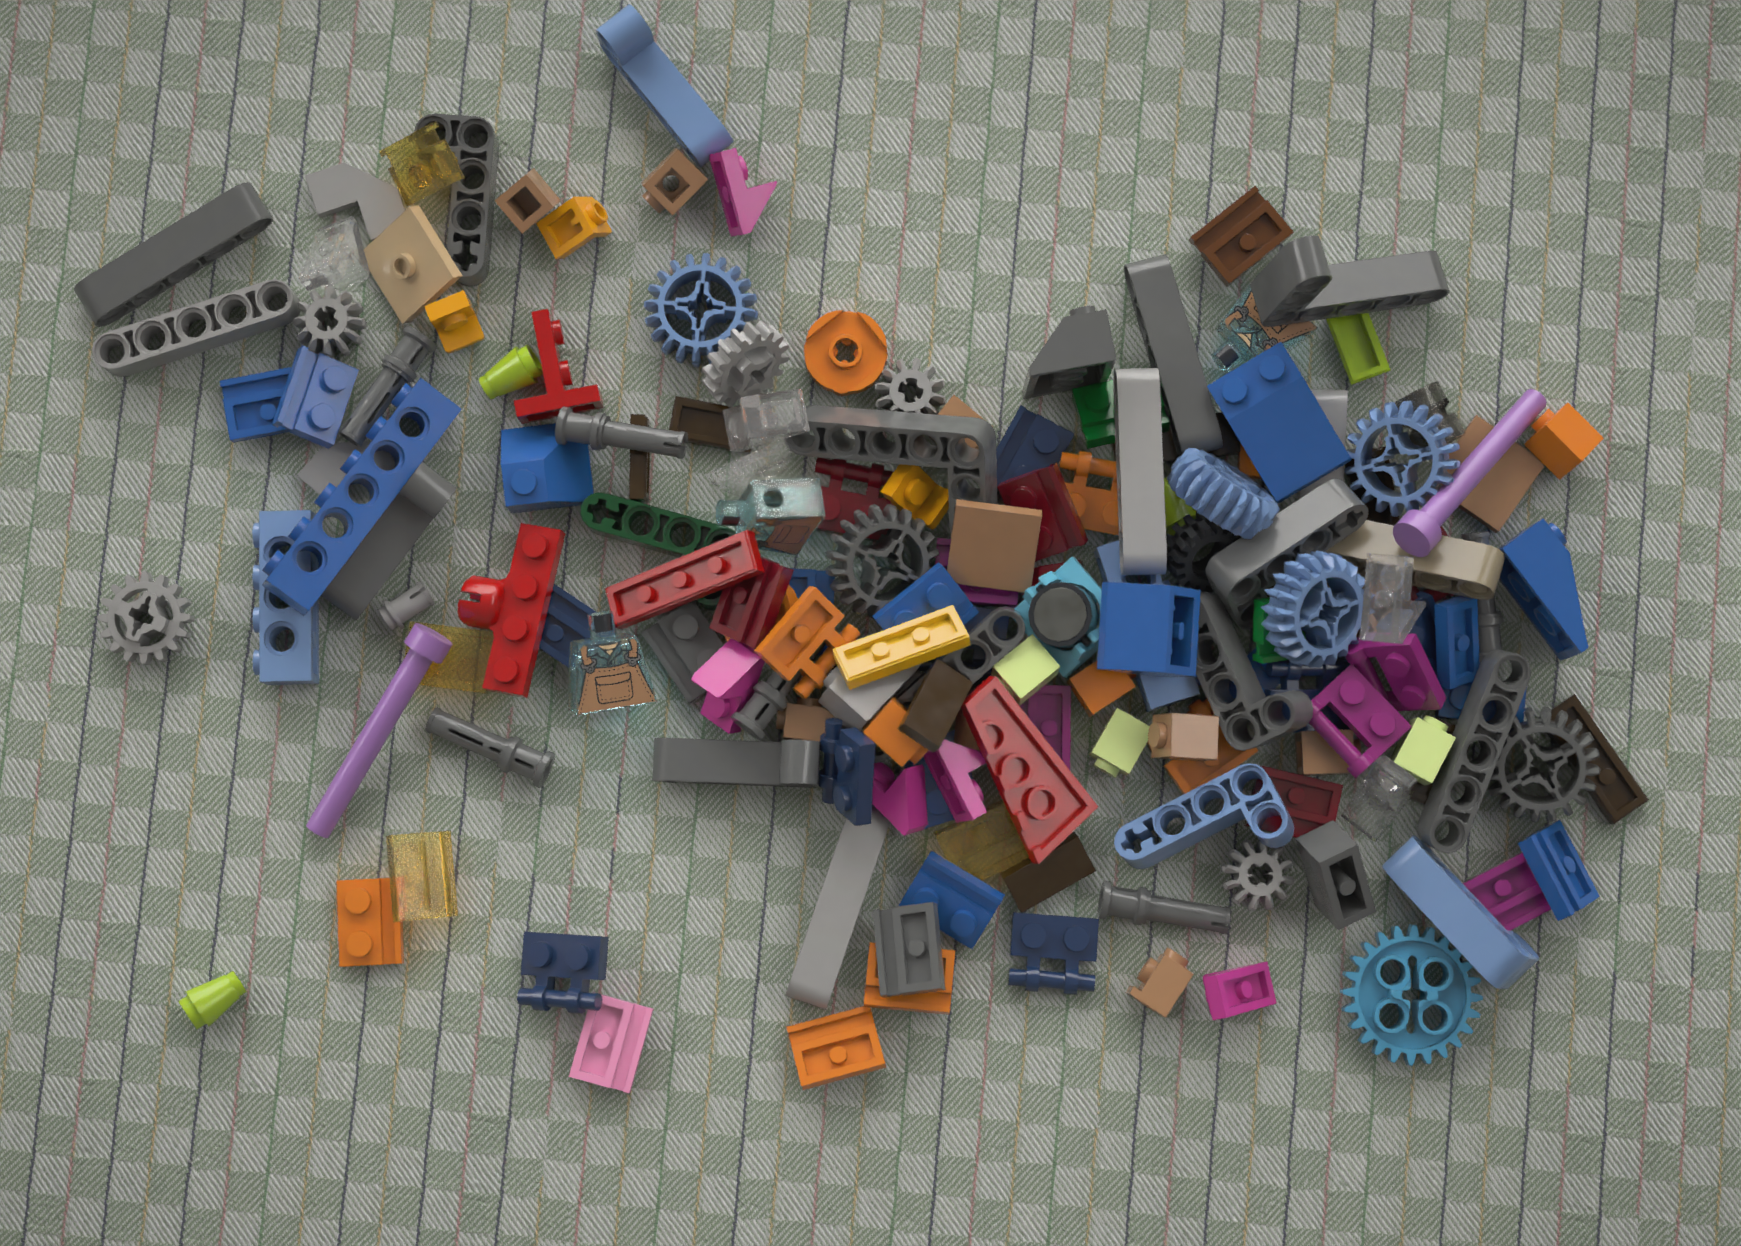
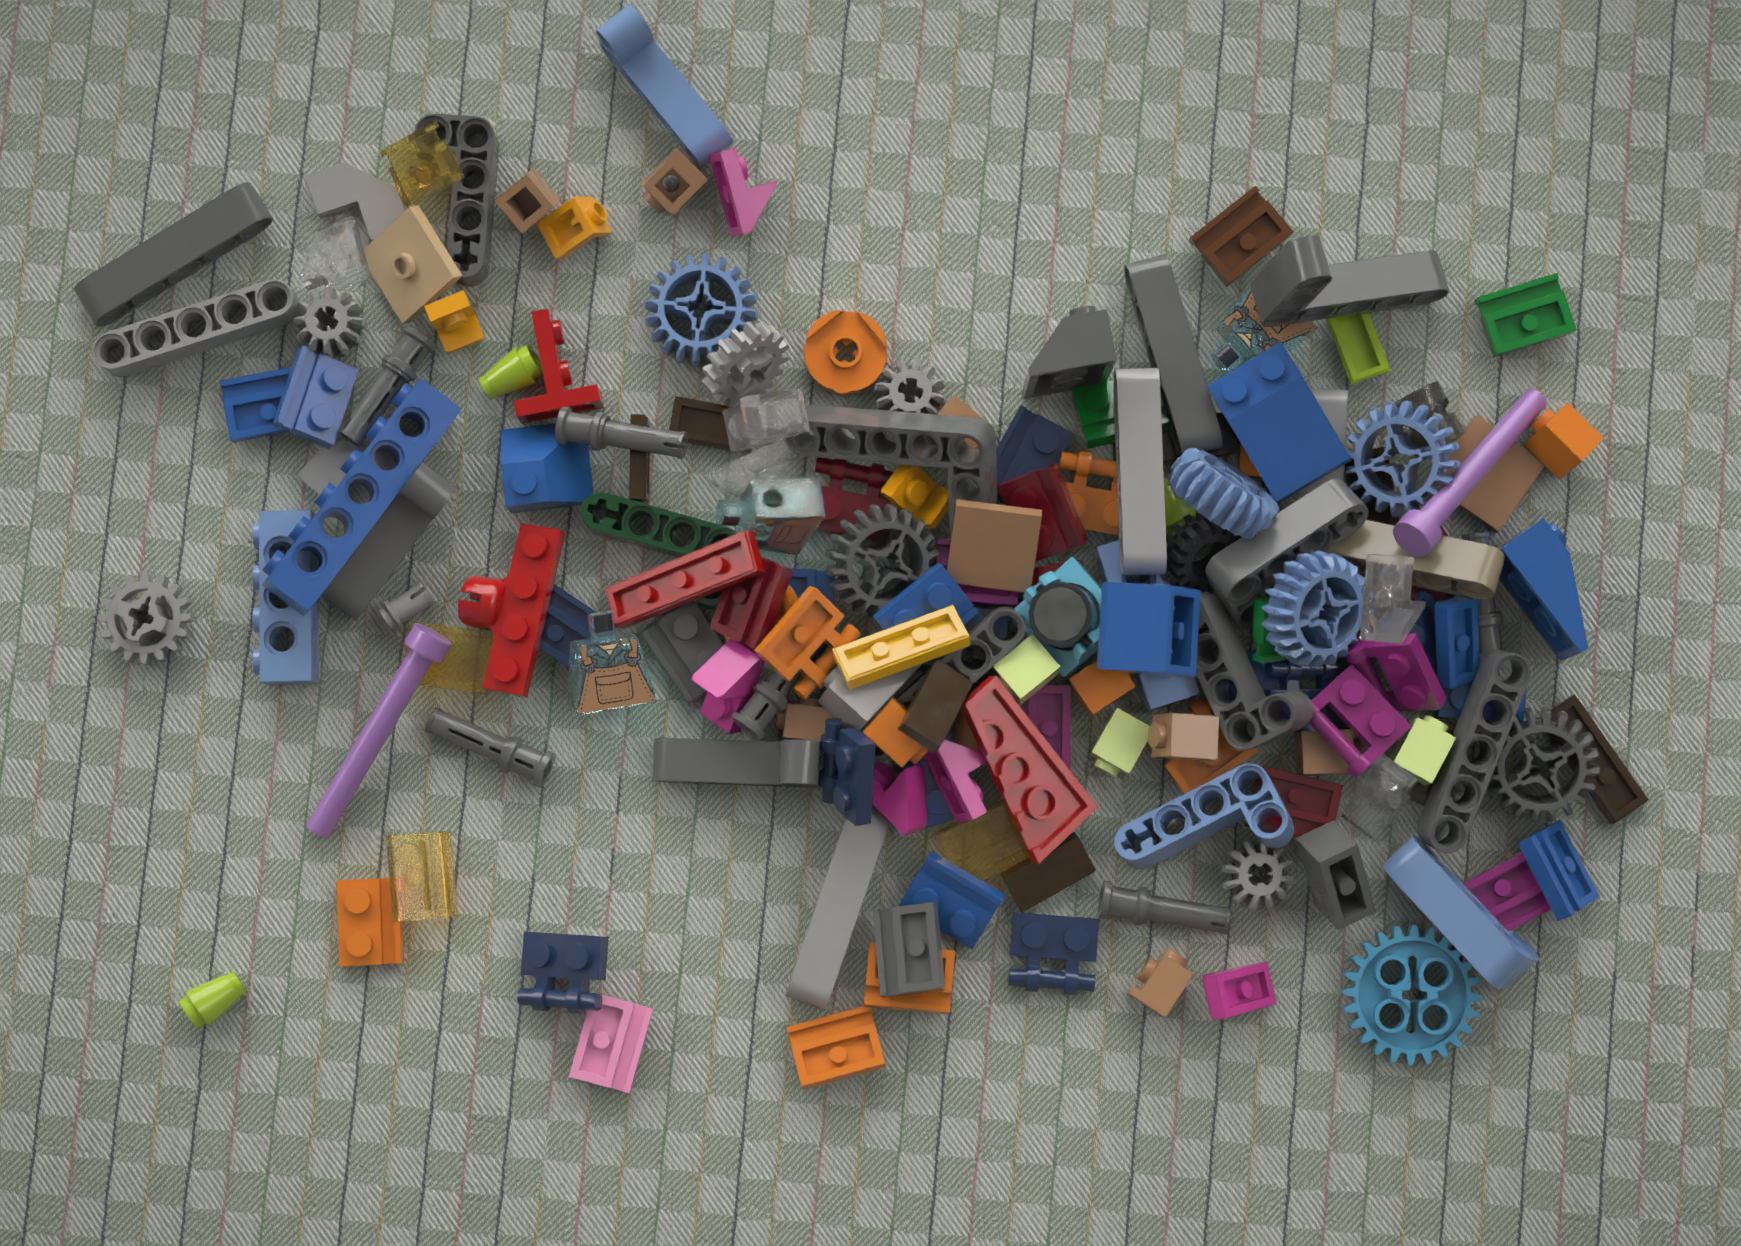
(1525, 315): none -> green plate

